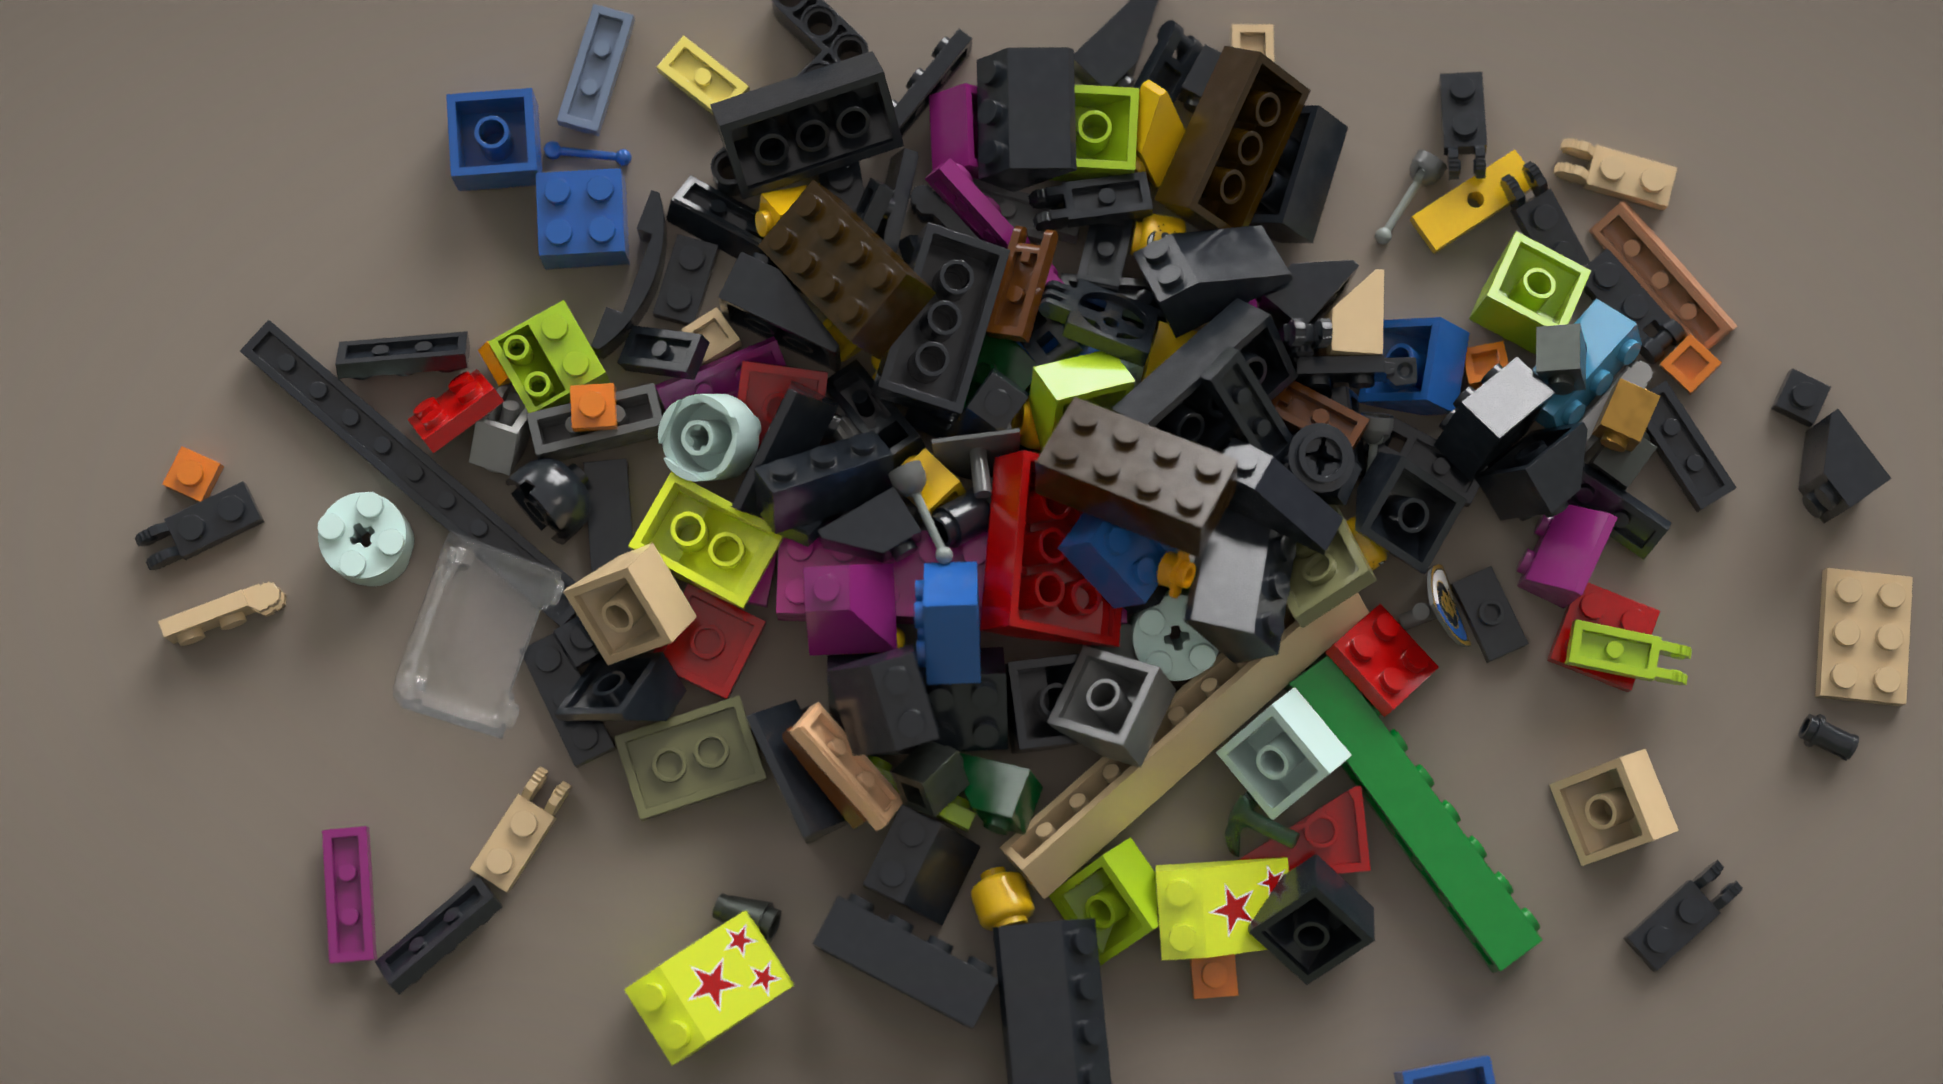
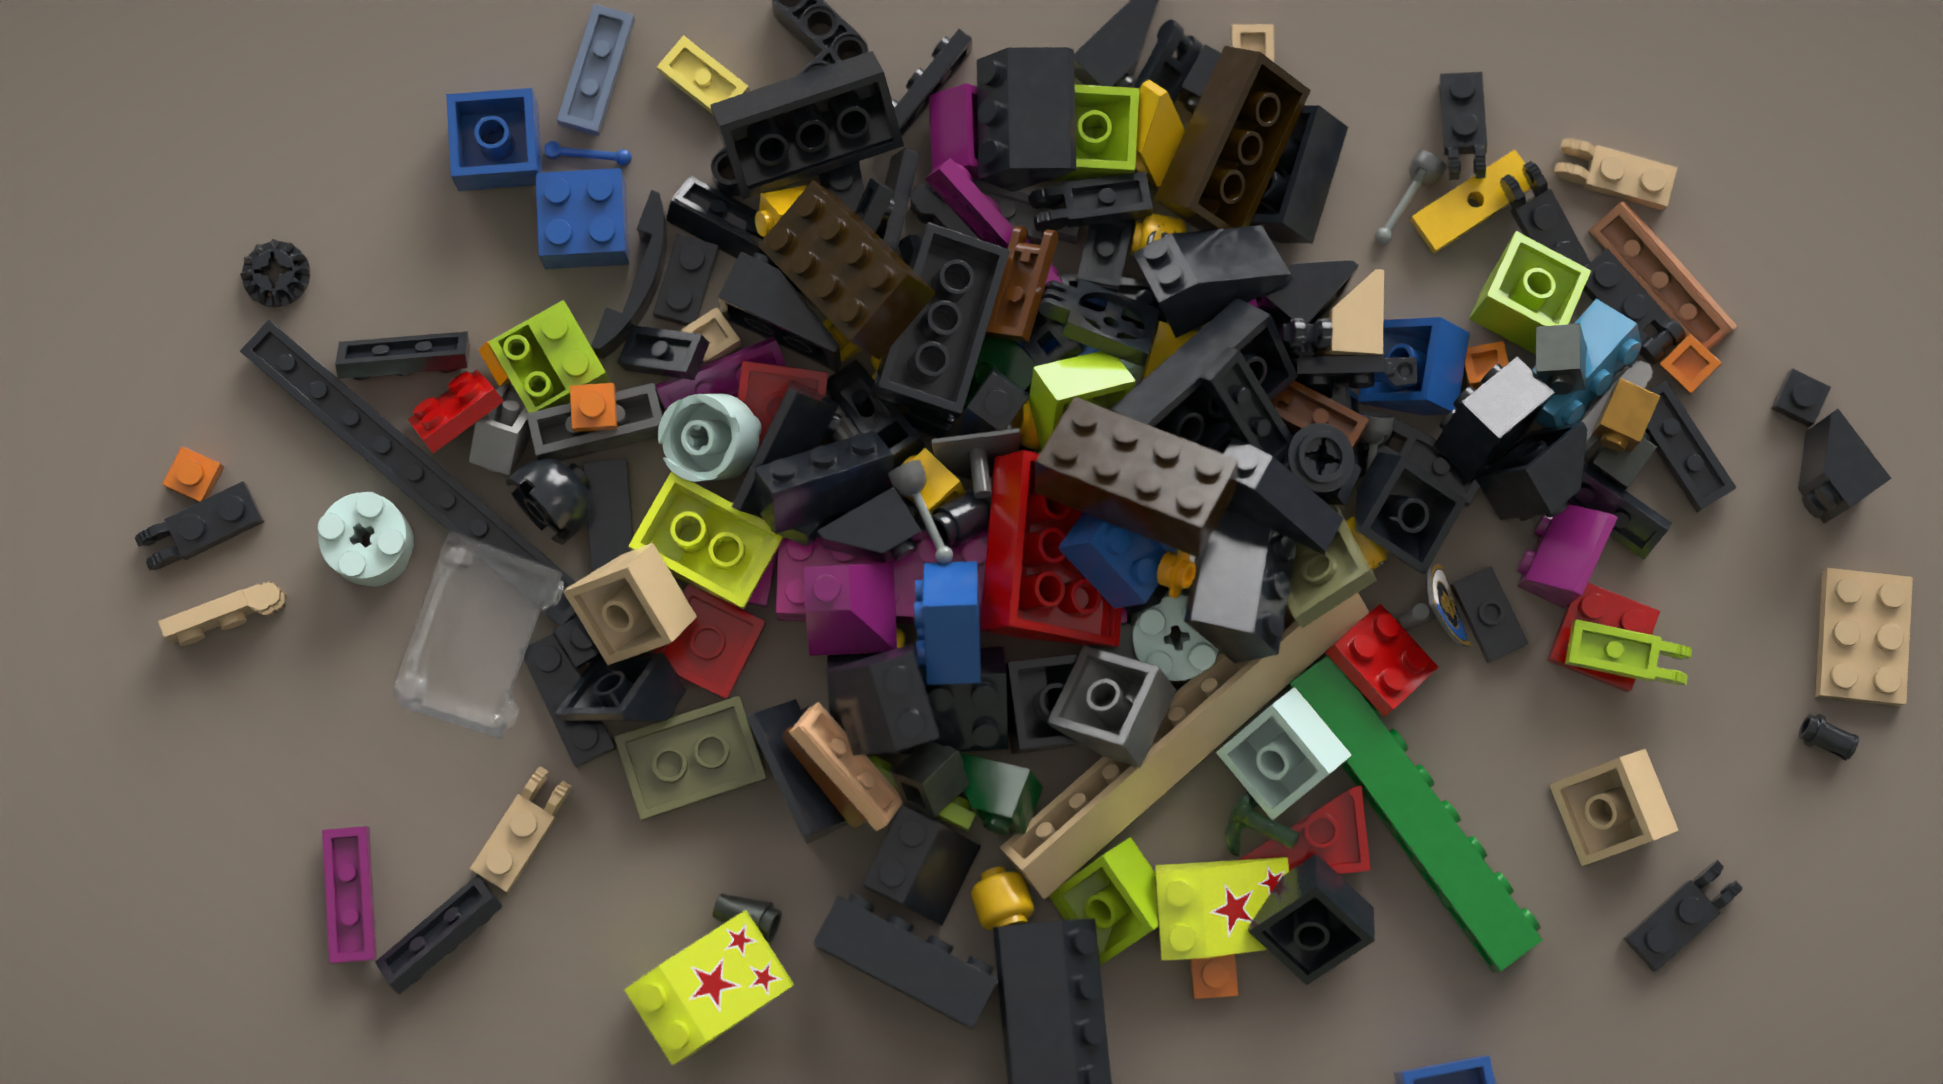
(289, 285): none -> black gear

